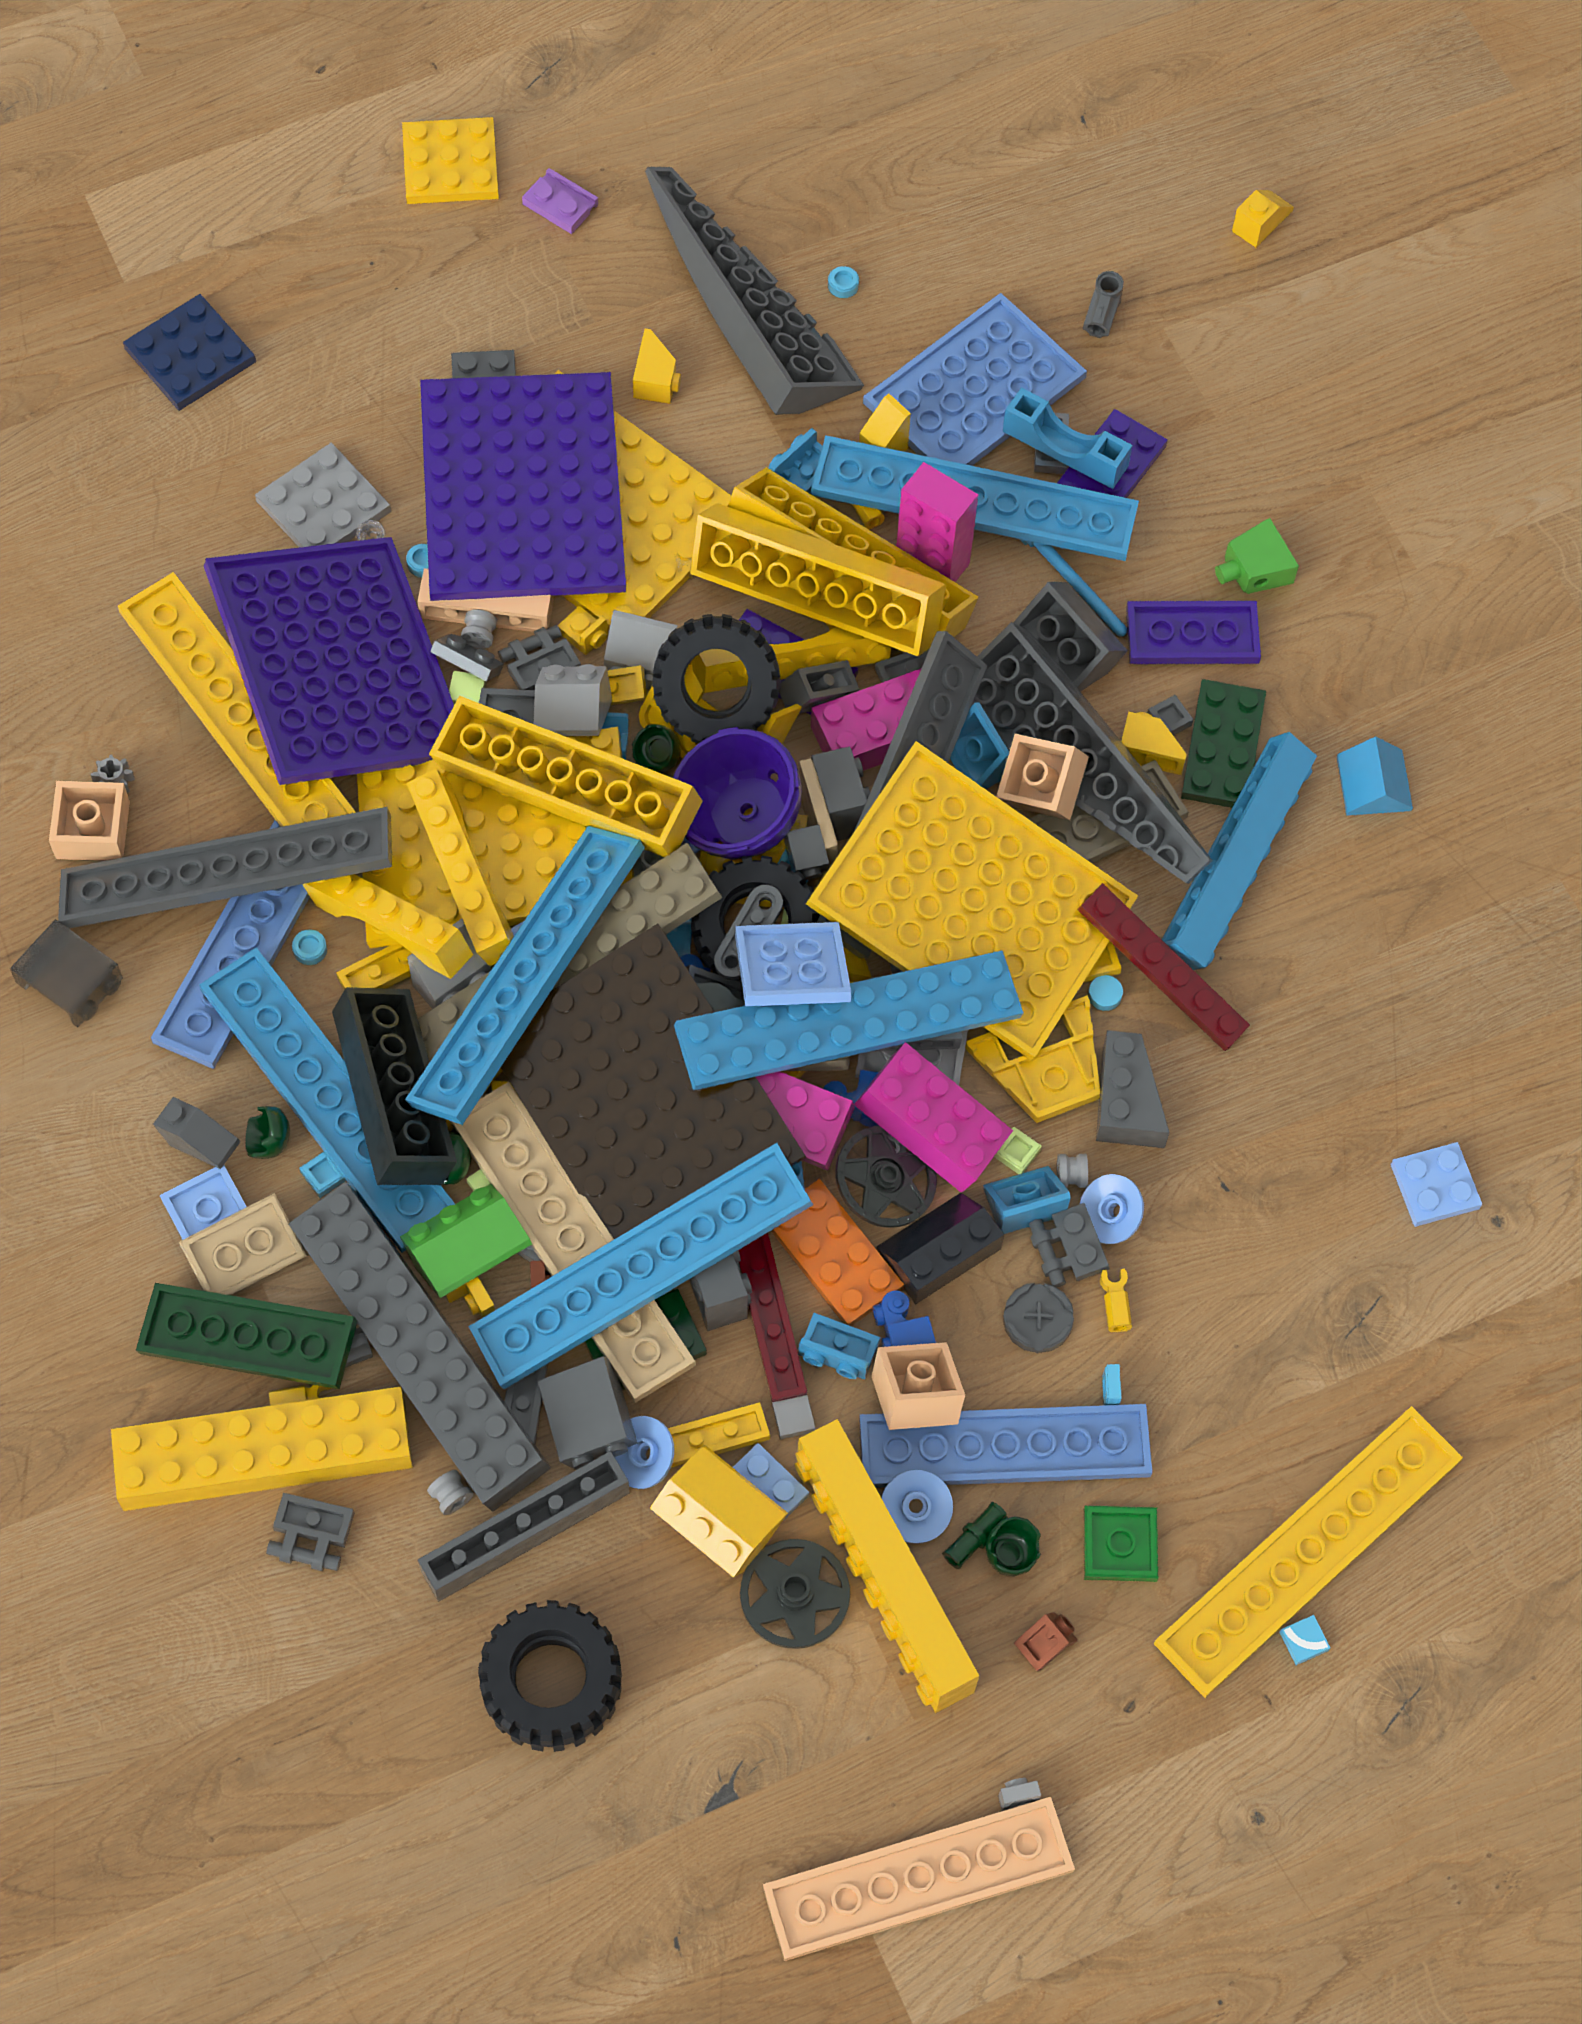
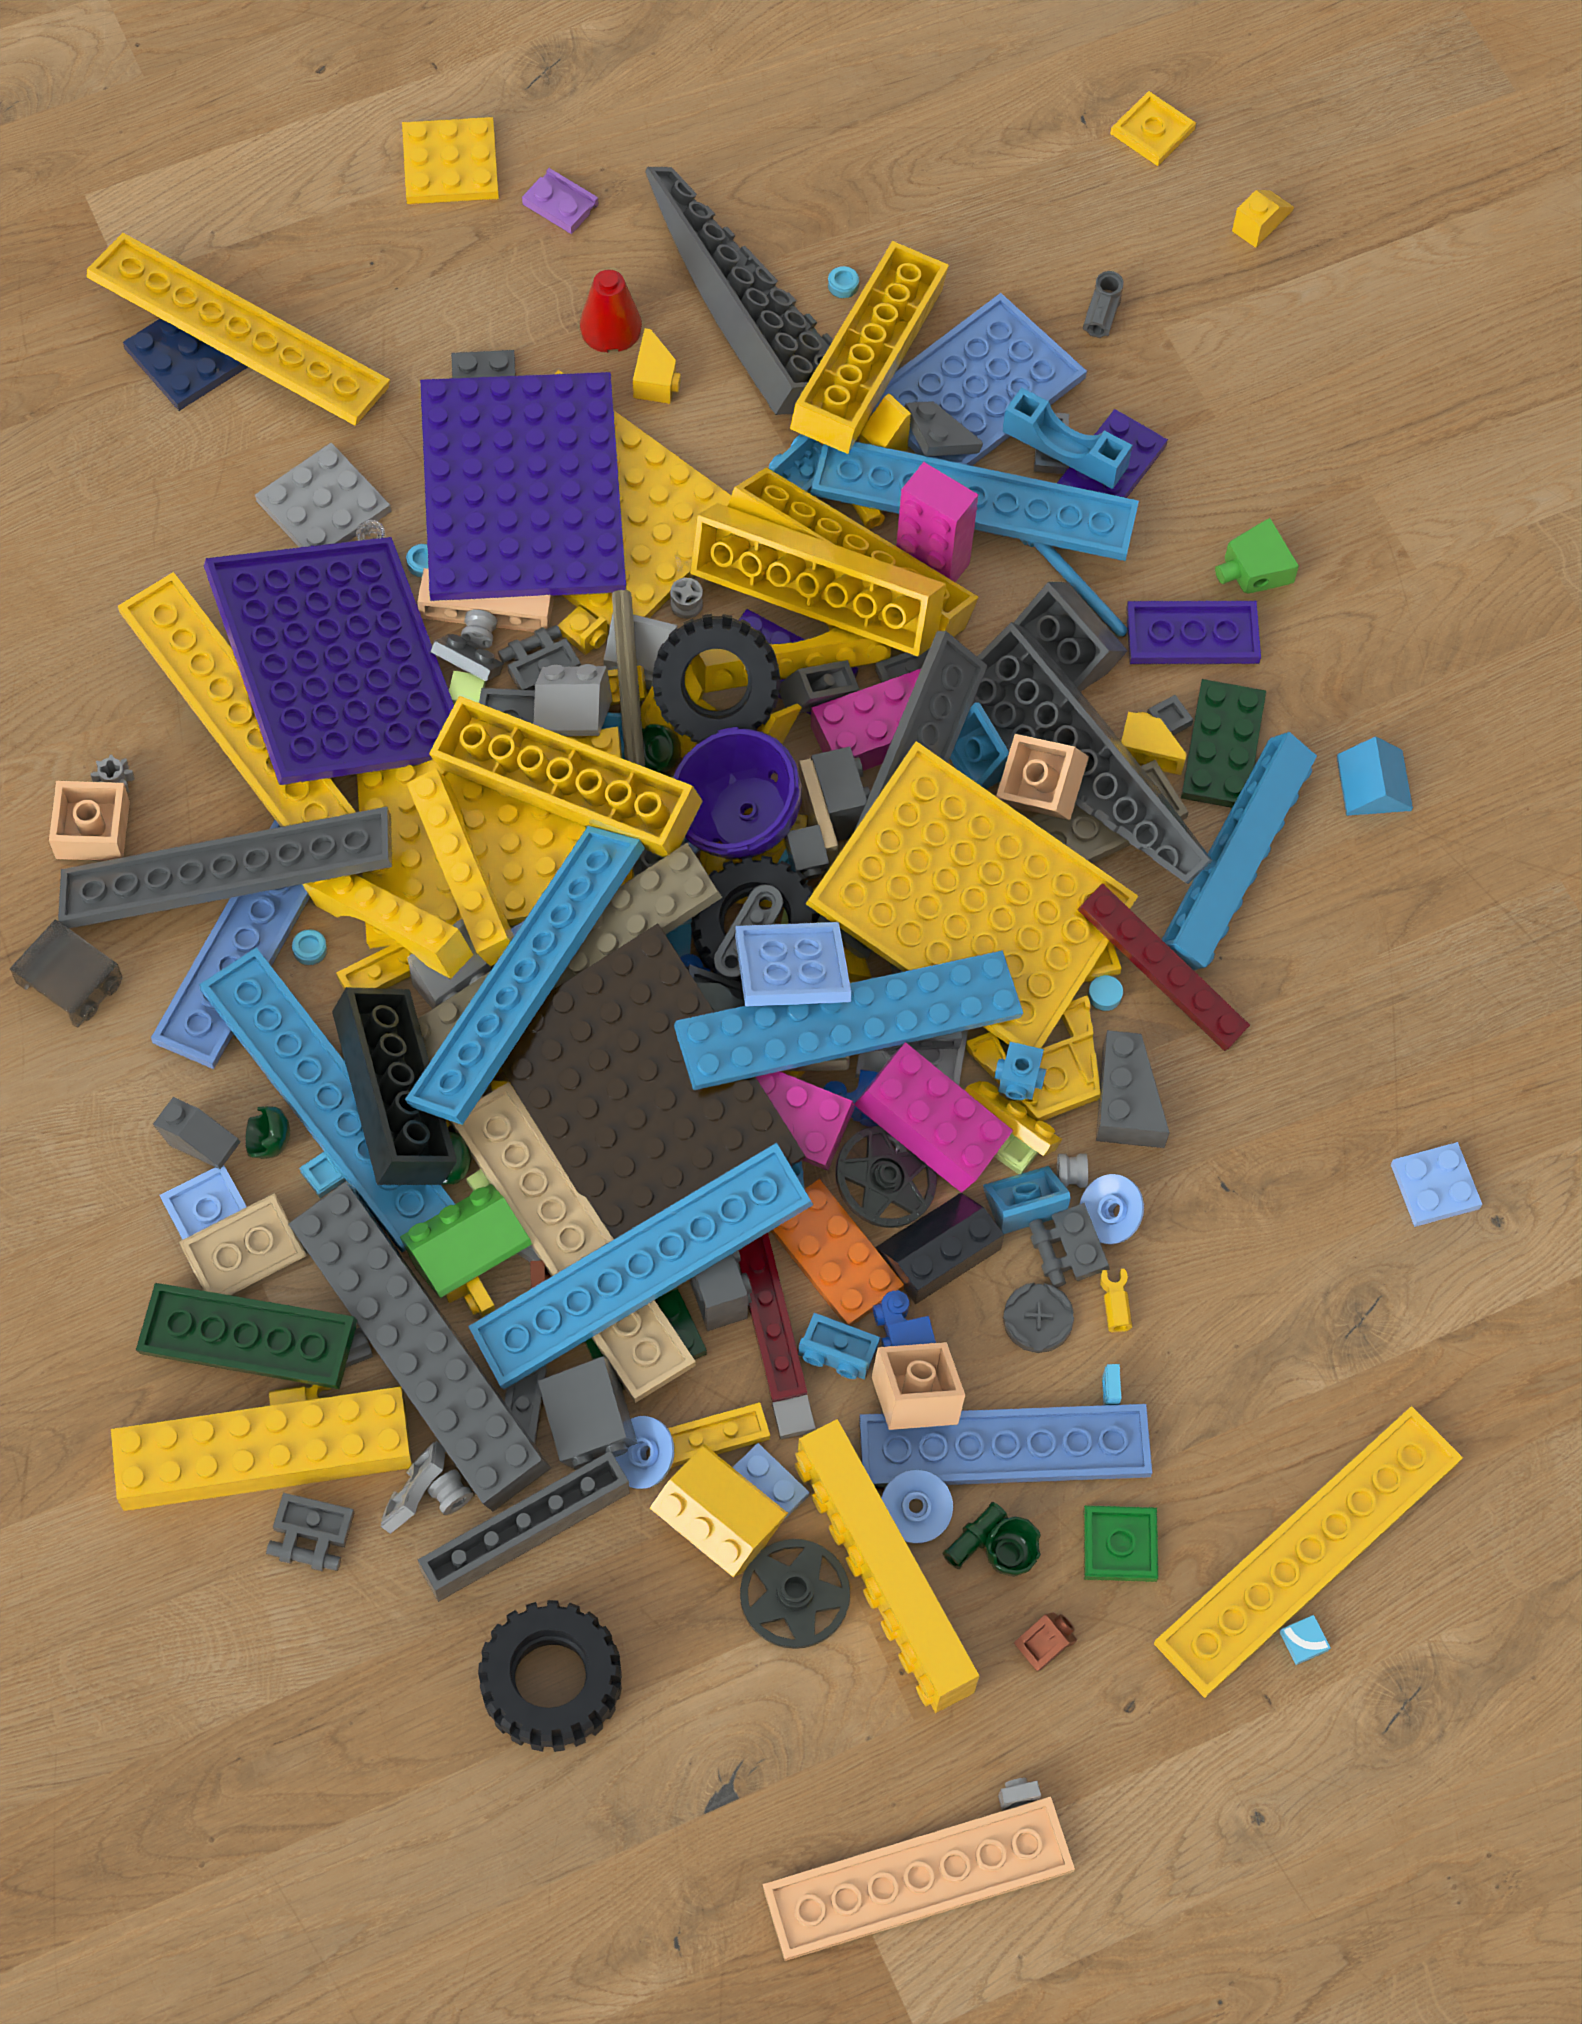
(238, 328): none -> yellow plate
(422, 1472): none -> light grey tile
(610, 314): none -> red cone
(628, 677): none -> dark tan axle
(681, 591): none -> light grey wheel
(869, 347): none -> yellow brick
(939, 432): none -> dark grey wing
(1020, 1071): none -> dark azure brick
(1034, 1133): none -> yellow plate
(1153, 128): none -> yellow tile

